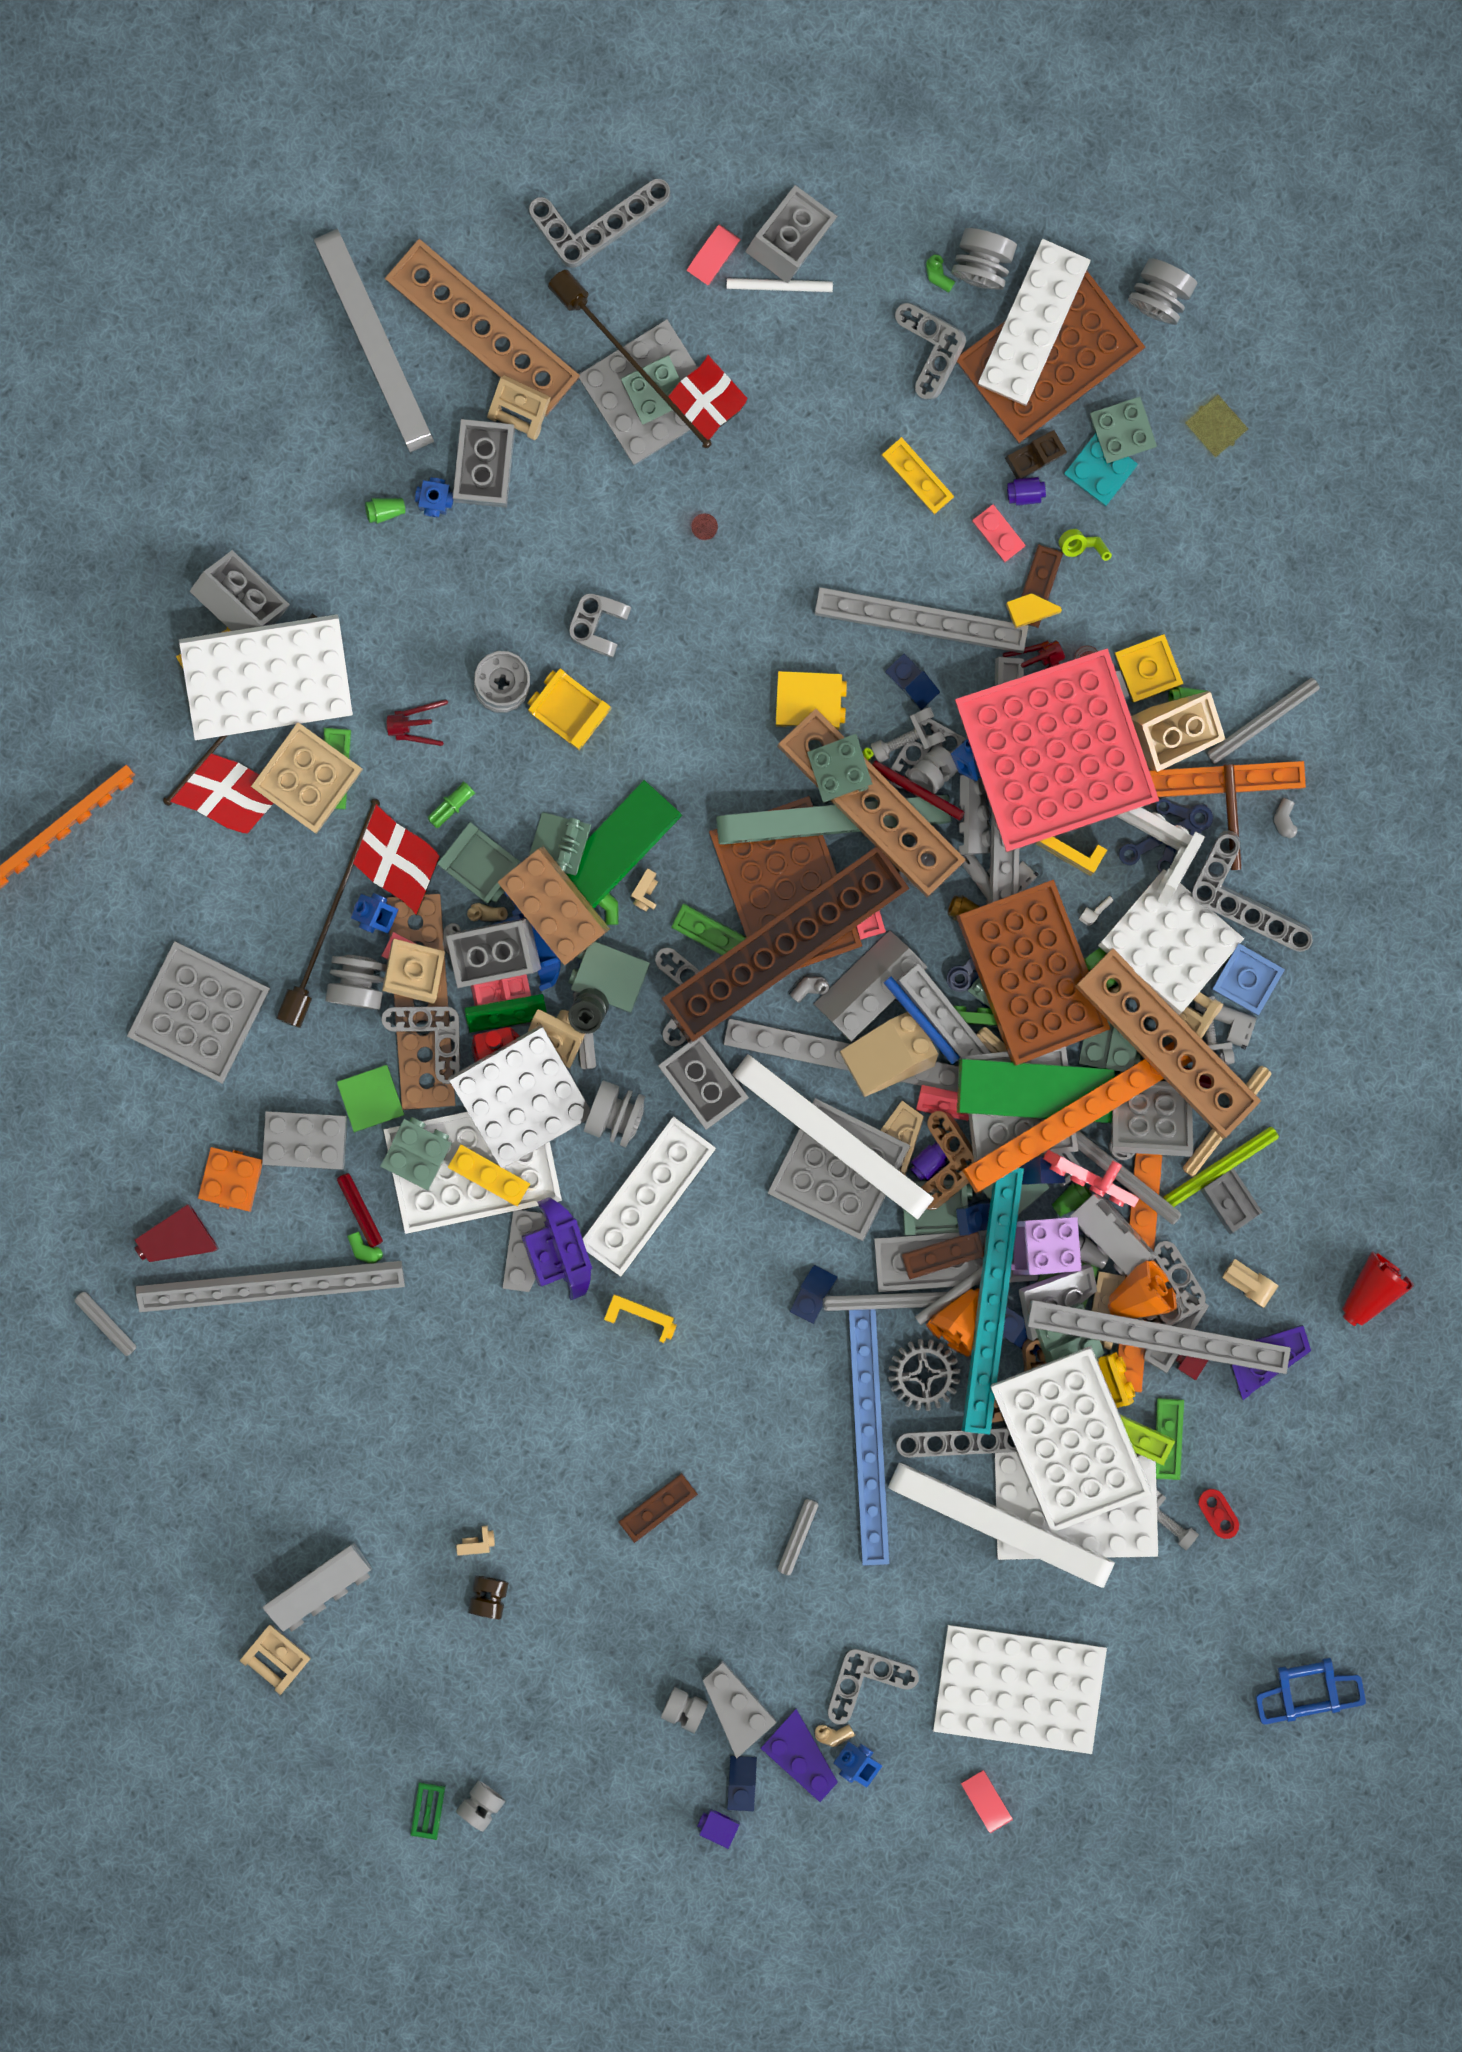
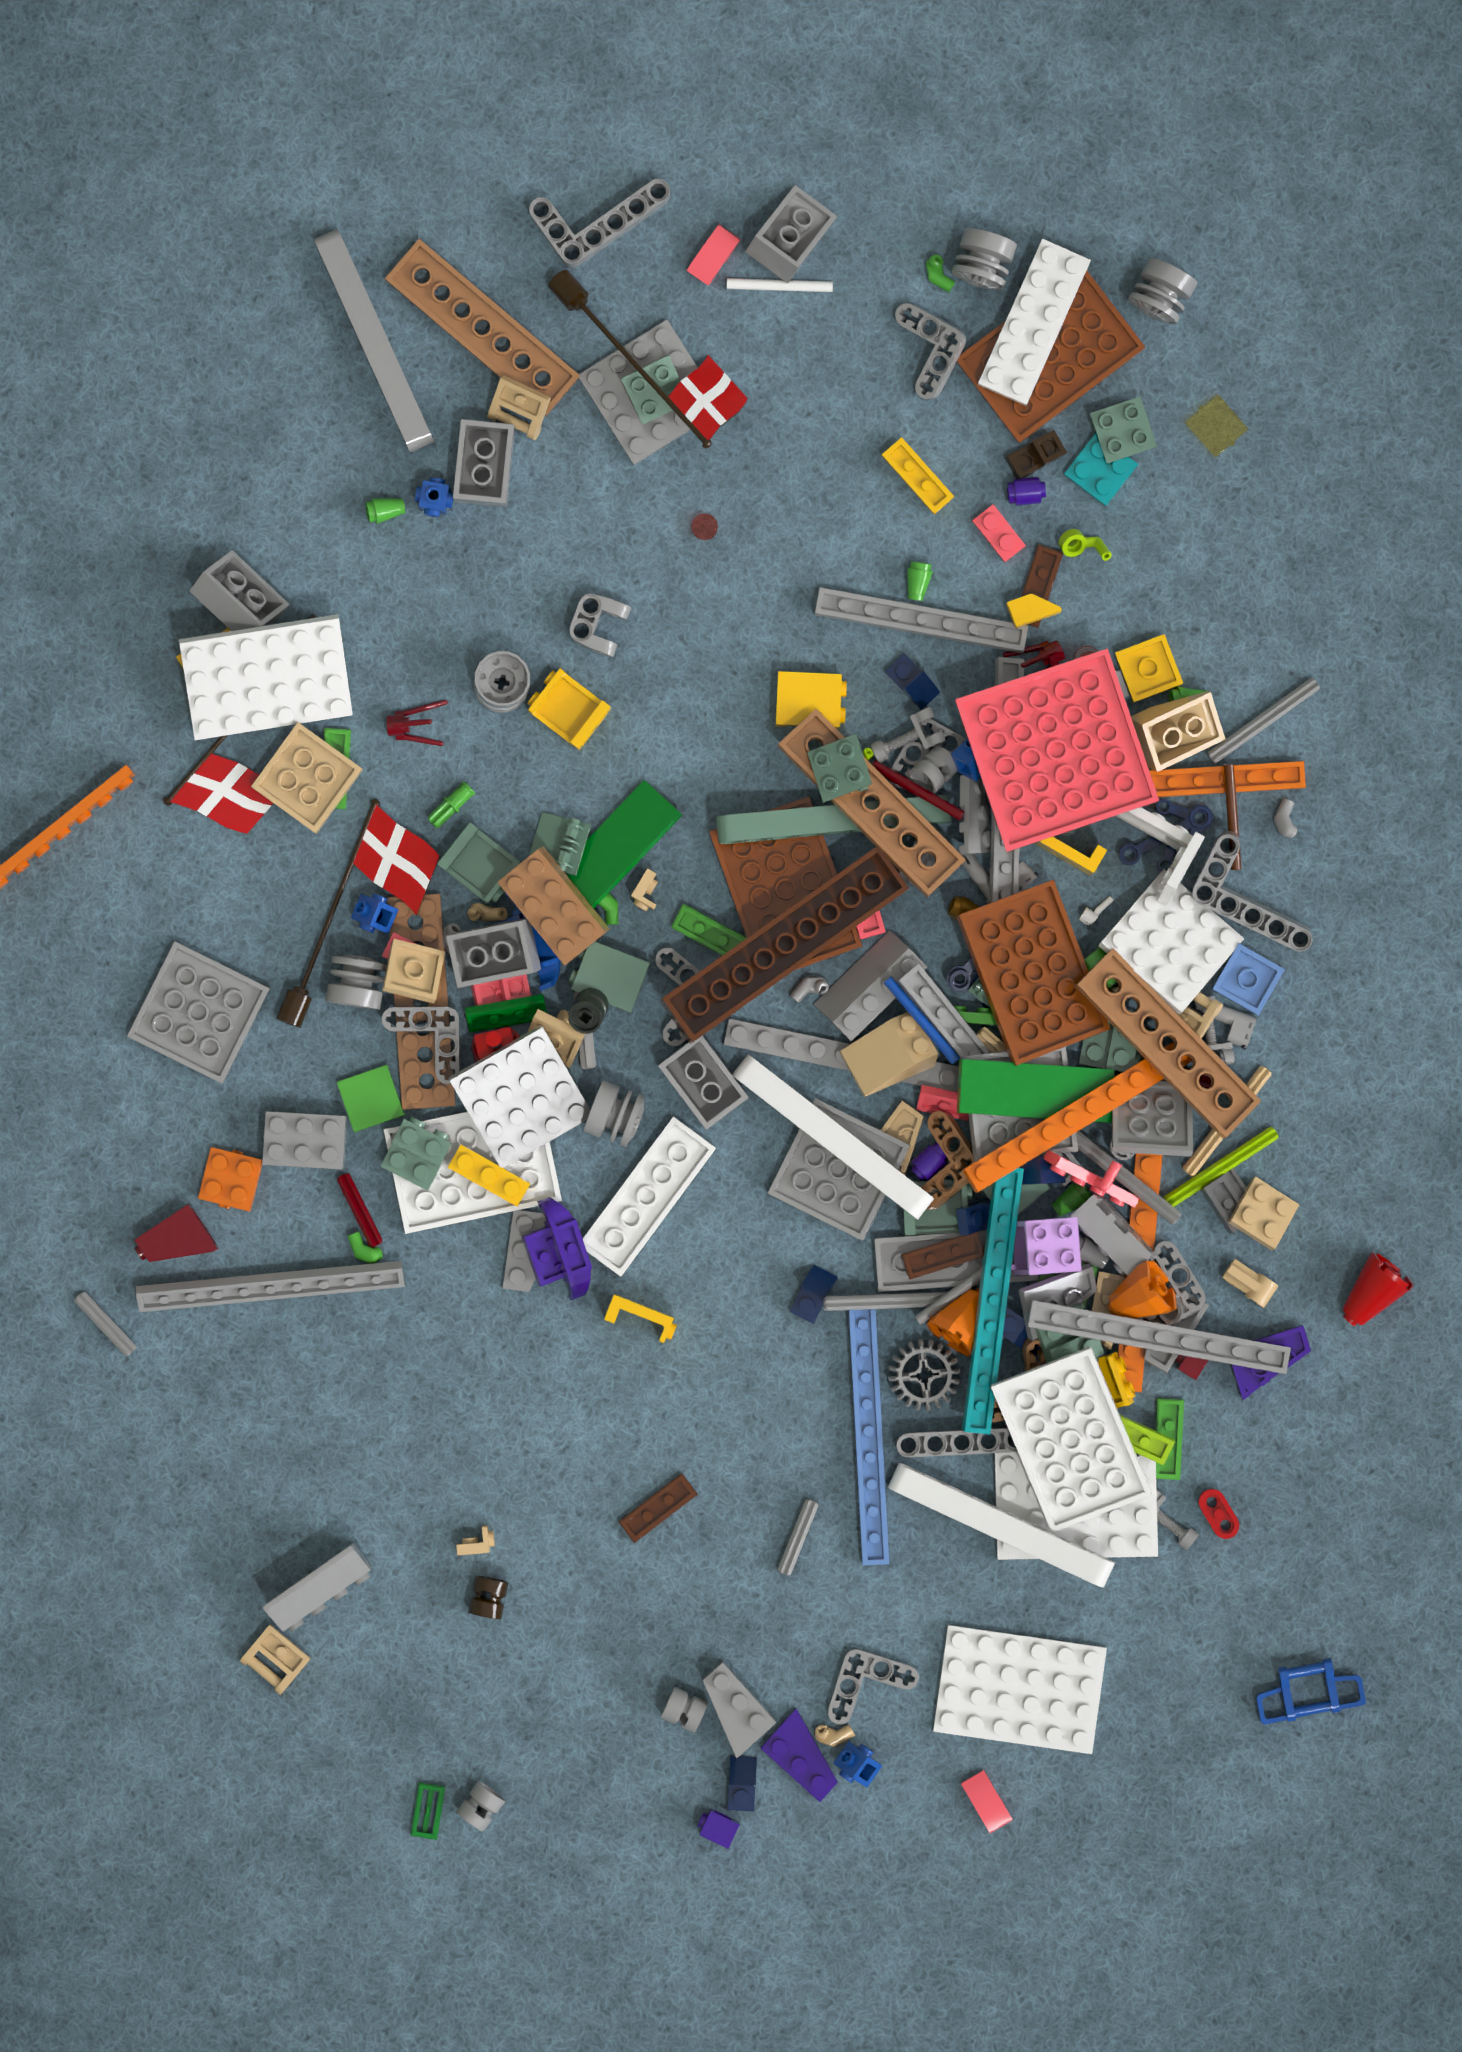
(918, 579): none -> bright green cone
(1263, 1213): none -> tan plate

